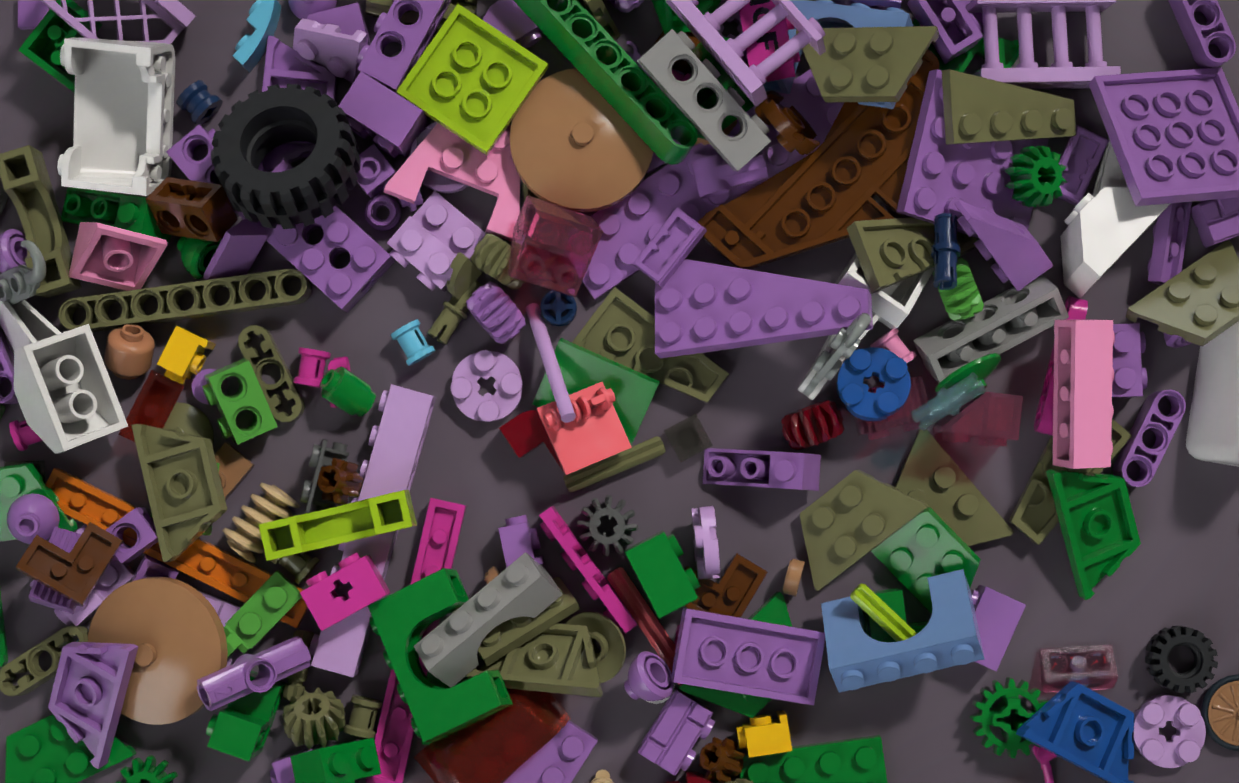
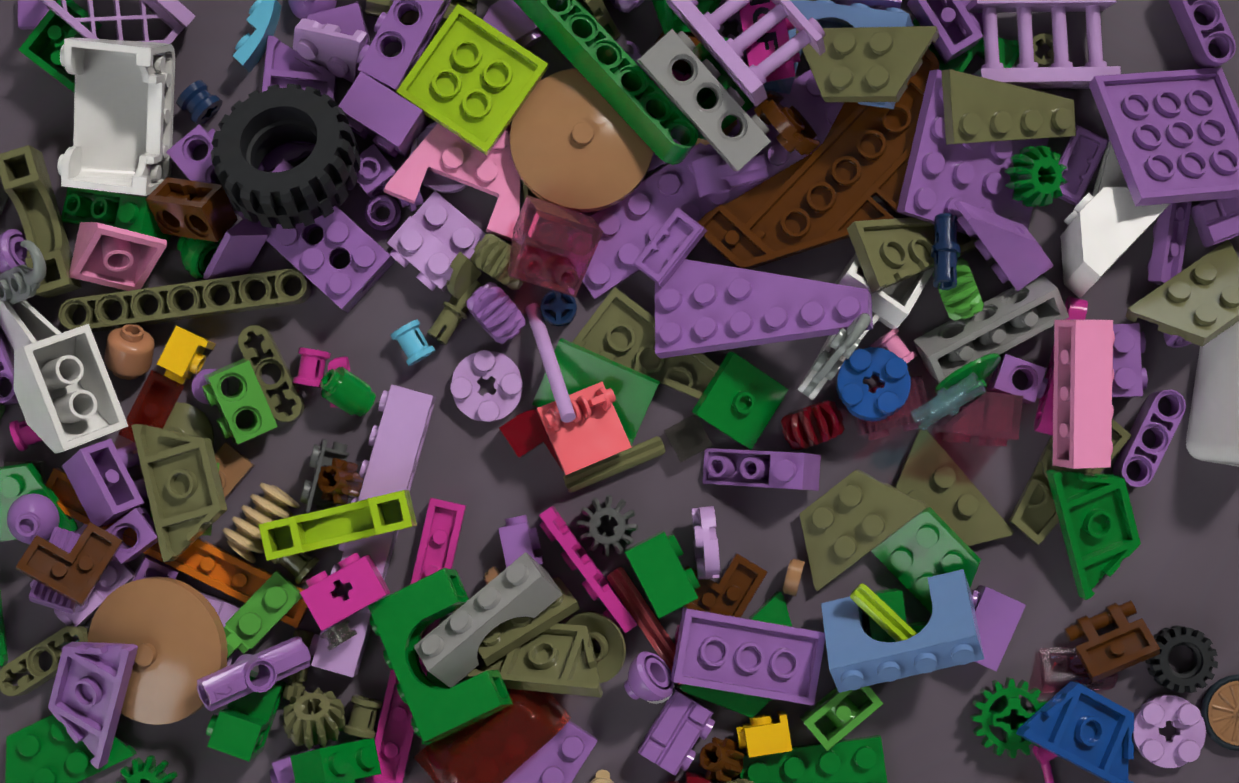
(104, 483): none -> medium lavender brick
(338, 634): none -> clear smoke bush
(740, 400): none -> green plate
(839, 714): none -> bright green brick
(1002, 378): none -> medium lavender brick
(1043, 38): none -> olive bush
(1116, 649): none -> reddish brown plate

